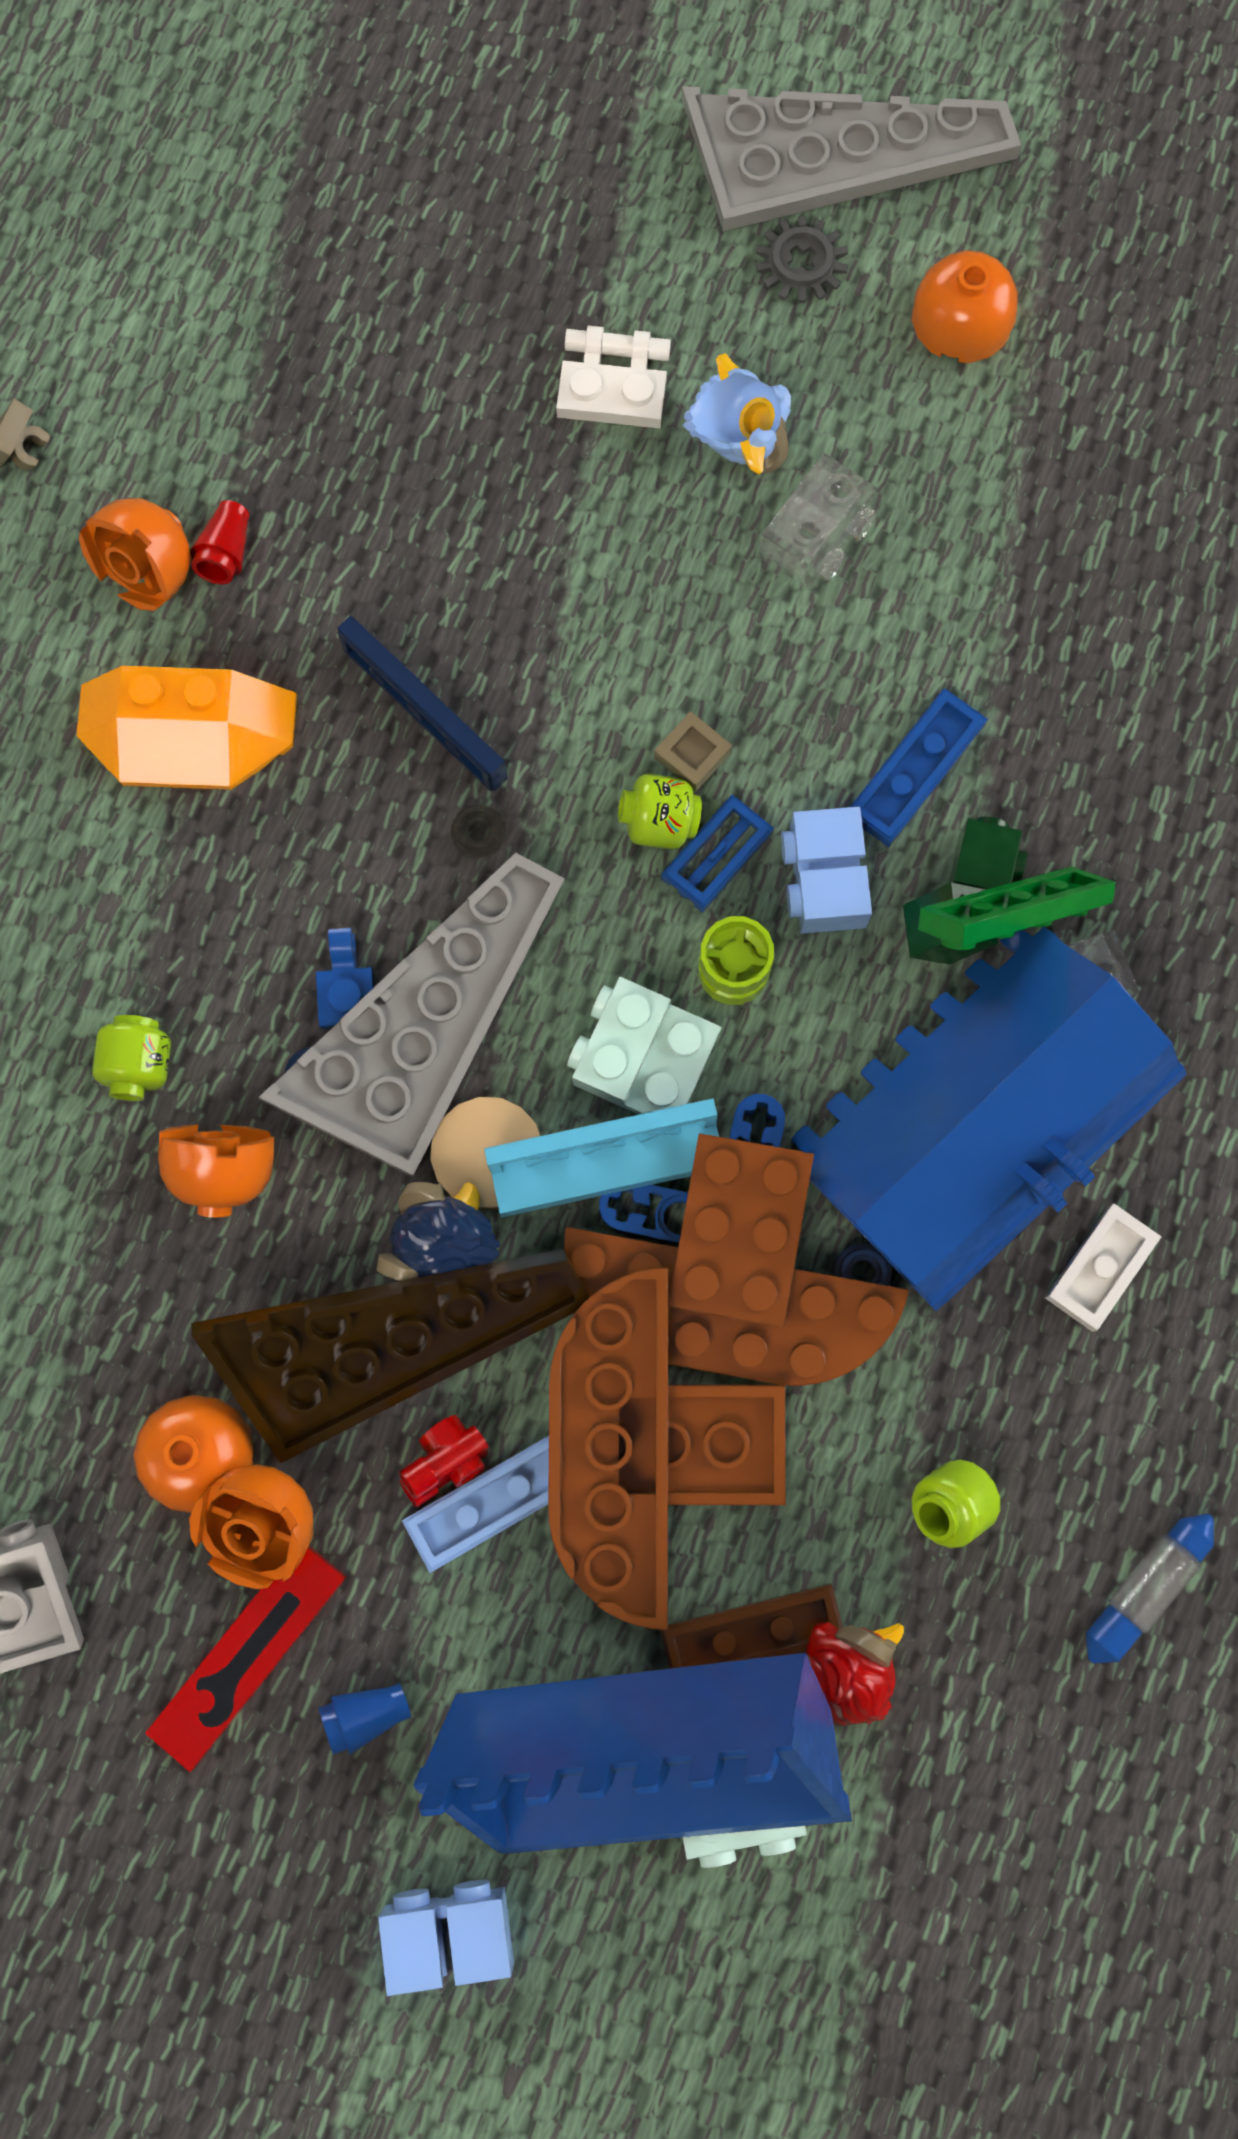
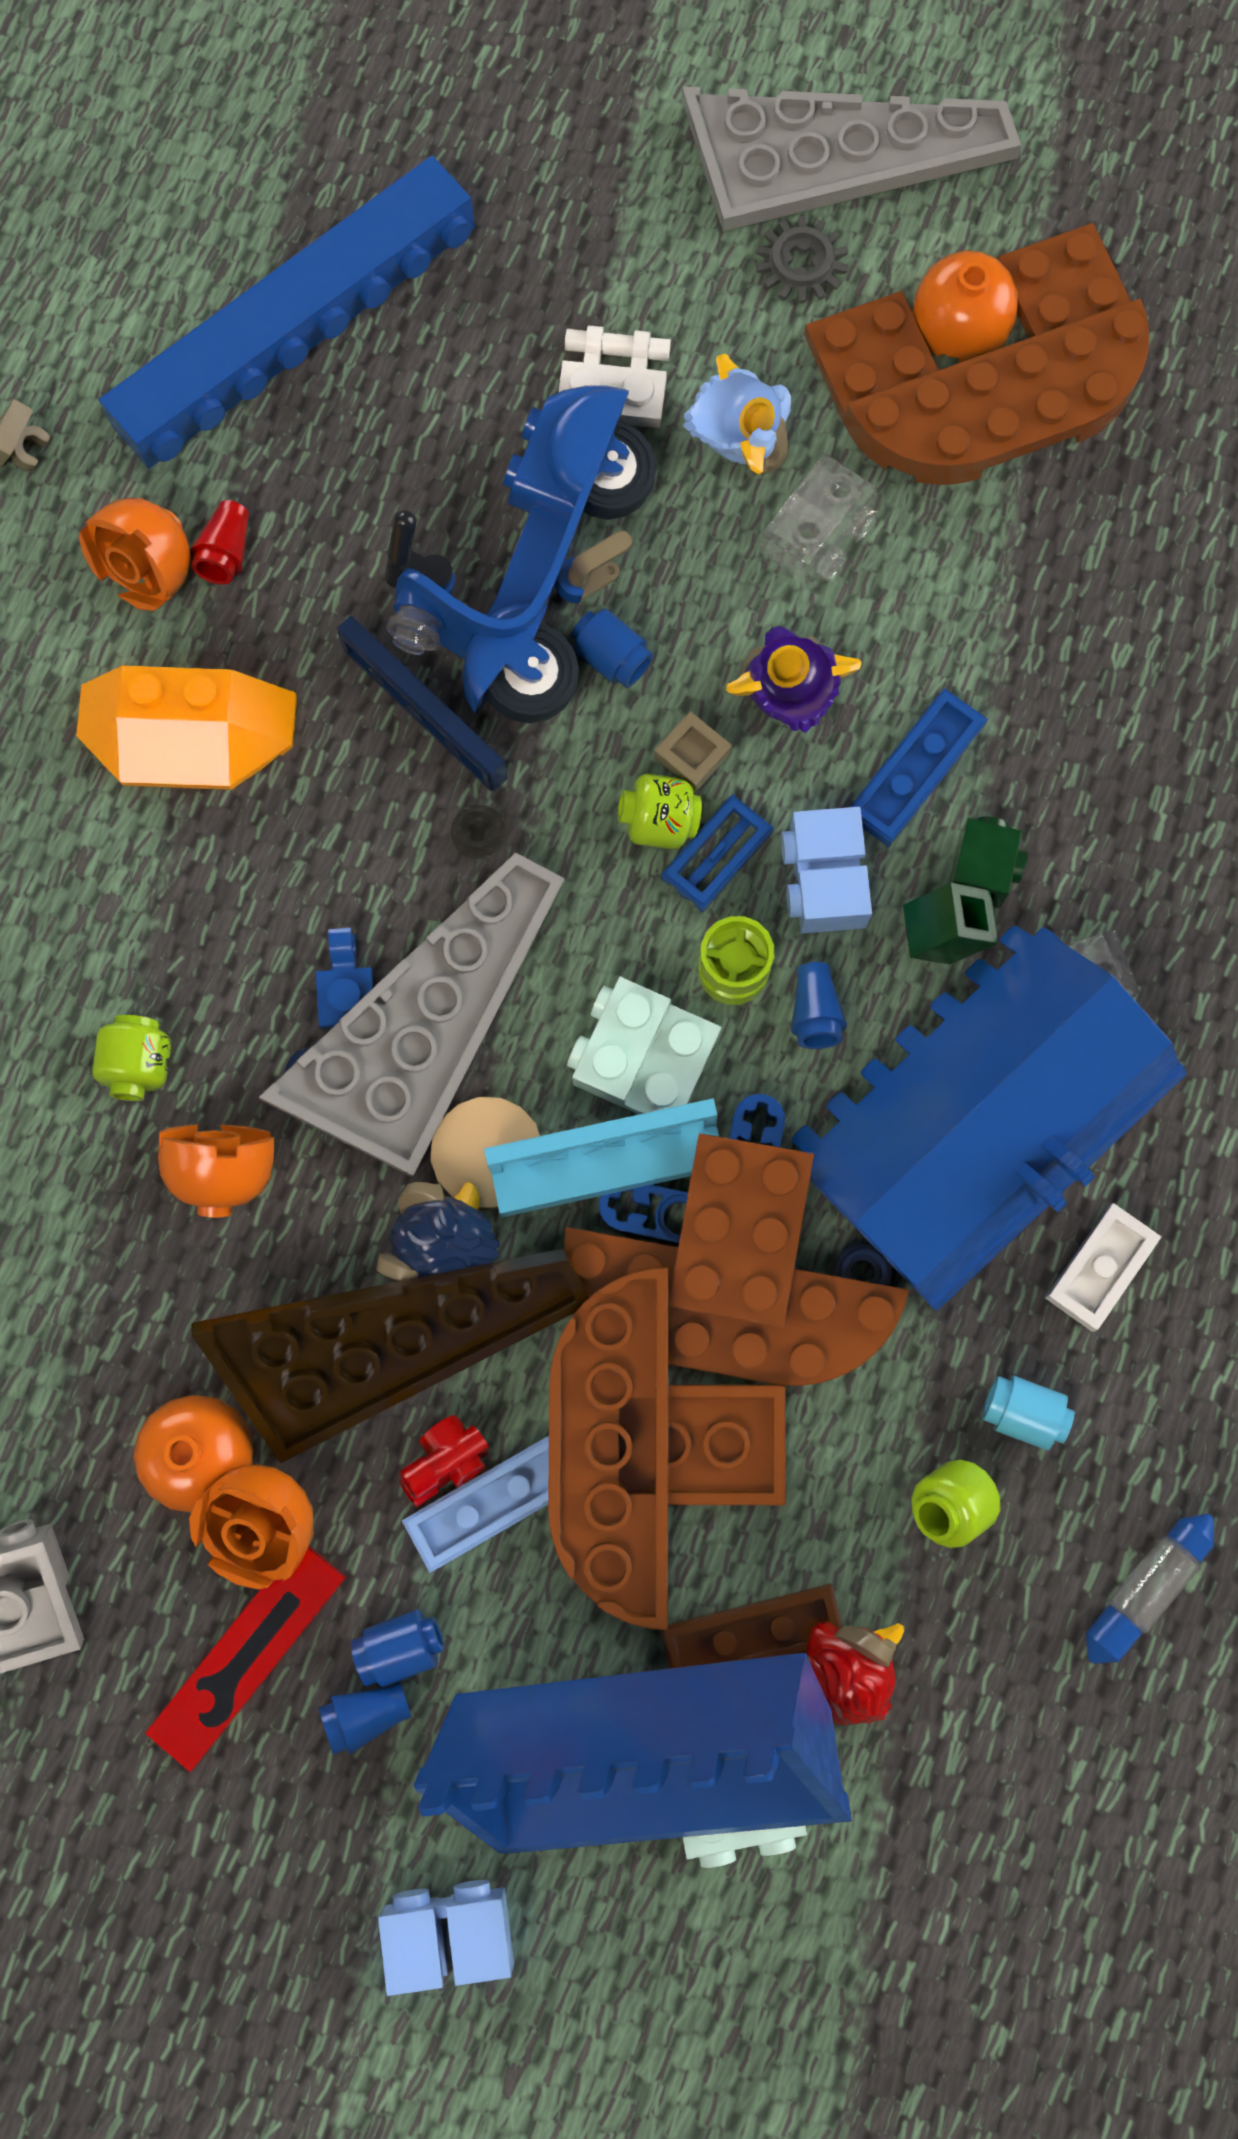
(289, 313): none -> blue brick
(397, 1648): none -> blue brick
(573, 465): none -> blue piece
(611, 647): none -> blue brick
(792, 678): none -> dark purple hair
(817, 1010): none -> blue cone
(956, 421): none -> dark orange plate
(1015, 907): green plate -> none
(1028, 1412): none -> medium azure brick

